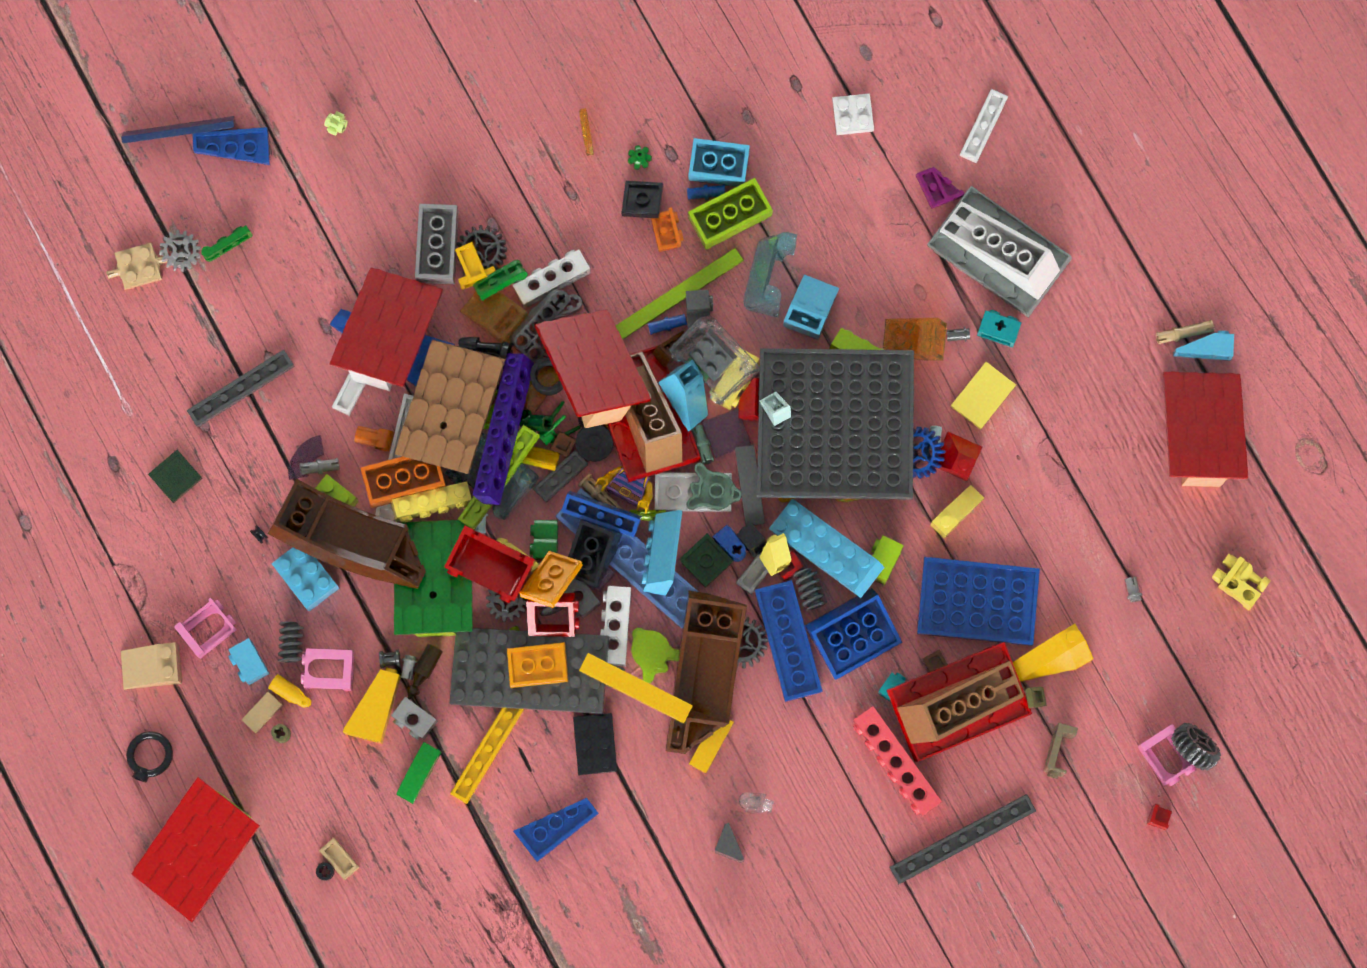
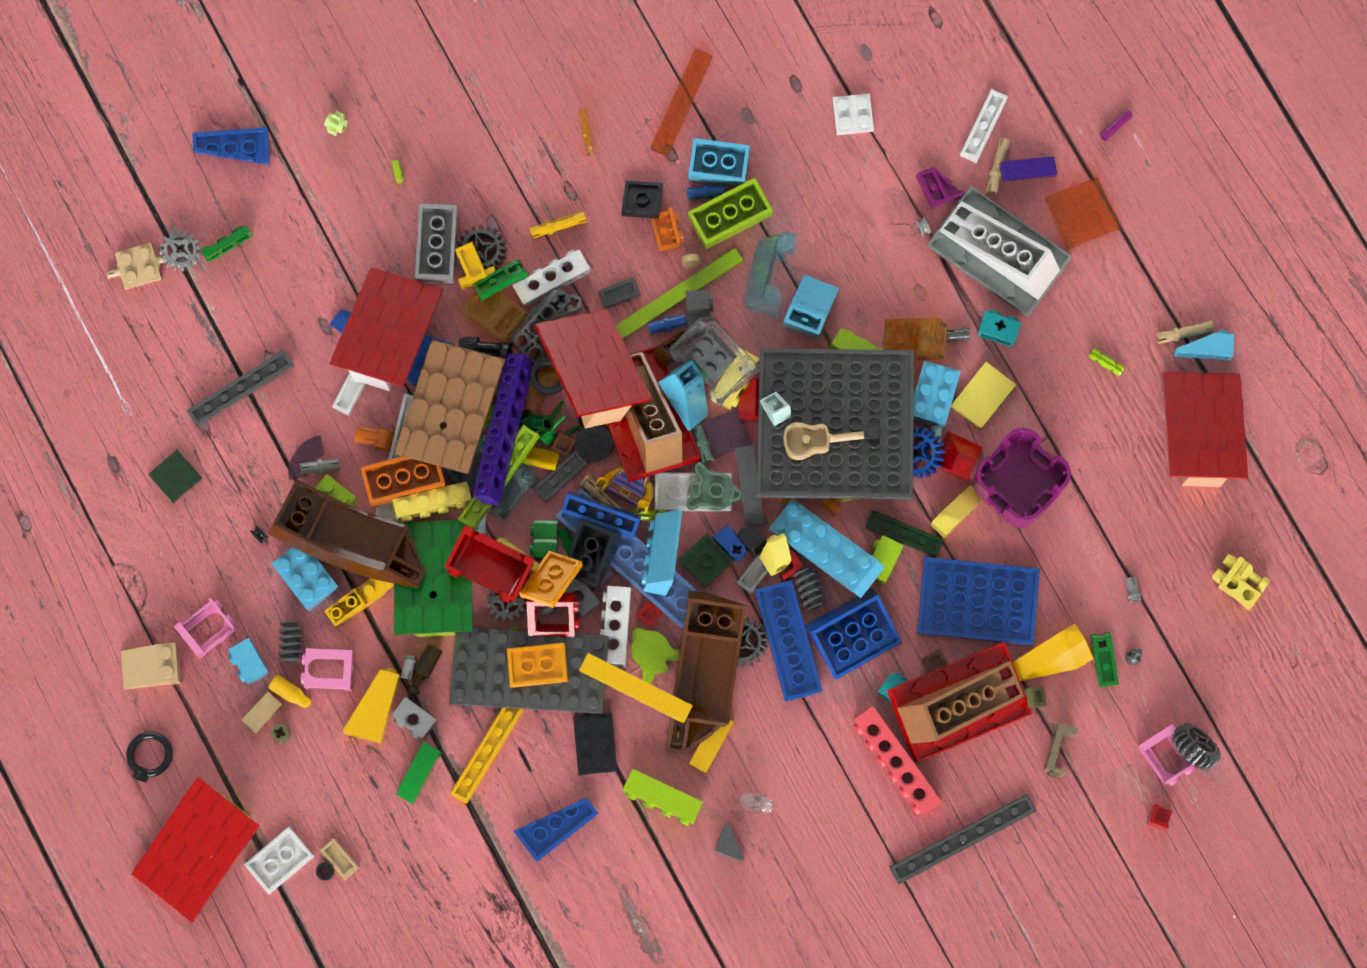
(178, 129): dark blue tile -> none
(279, 860): none -> white tile
(357, 600): none -> yellow slope
(389, 658): dark grey bush -> none
(397, 171): none -> lime tile
(550, 227): none -> yellow pin
(567, 541): none -> green axle
(619, 293): none -> dark grey tile
(639, 160): green plant -> none
(649, 614): none -> red tile
(663, 797): none -> lime brick
(681, 102): none -> clear orange tile
(690, 260): none -> tan tile
(805, 440): none -> tan piece
(831, 506): none -> orange plate
(904, 534): none -> dark green tile
(922, 227): none -> light grey bush
(934, 394): none -> medium azure brick
(995, 173): none -> tan pin
(1021, 478): none -> magenta piece
(1028, 168): none -> dark purple tile
(1082, 213): none -> clear orange plate
(1104, 660): none -> green plate
(1106, 362): none -> lime axle
(1115, 125): none -> magenta piece
(1132, 659): none -> dark grey hinge

